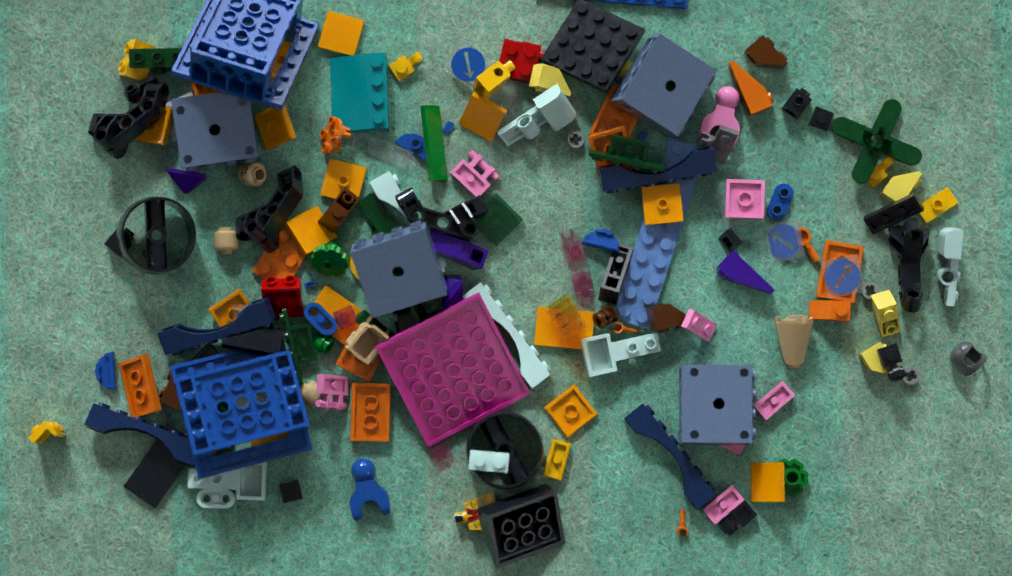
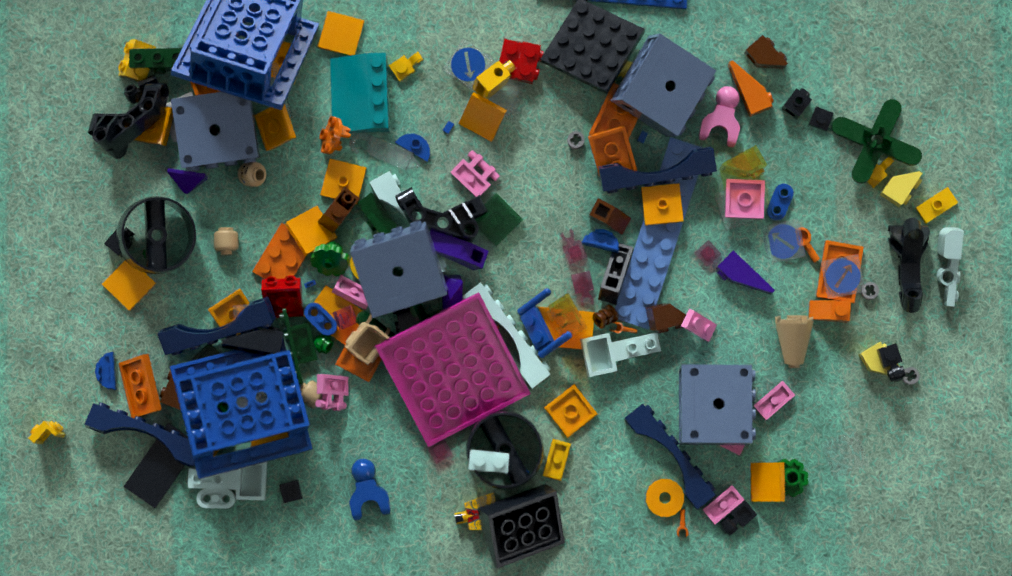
(128, 285): none -> light orange tile
(267, 221): black connector -> none
(350, 291): none -> bright pink plate
(370, 412): orange plate -> none
(433, 143): green tile -> none
(537, 327): none -> blue plate
(545, 77): light yellow slope -> none
(550, 107): light aqua plate -> none
(609, 216): none -> reddish brown slope
(629, 152): dark green bracket -> none
(676, 497): none -> light orange tile
(707, 253): none -> clear pink plate
(721, 142): flat silver plate -> none
(730, 240): black tile -> none
(745, 165): none -> clear yellow slope
(886, 313): light yellow slope -> none
(893, 213): black plate -> none
(967, 348): dark grey helmet -> none

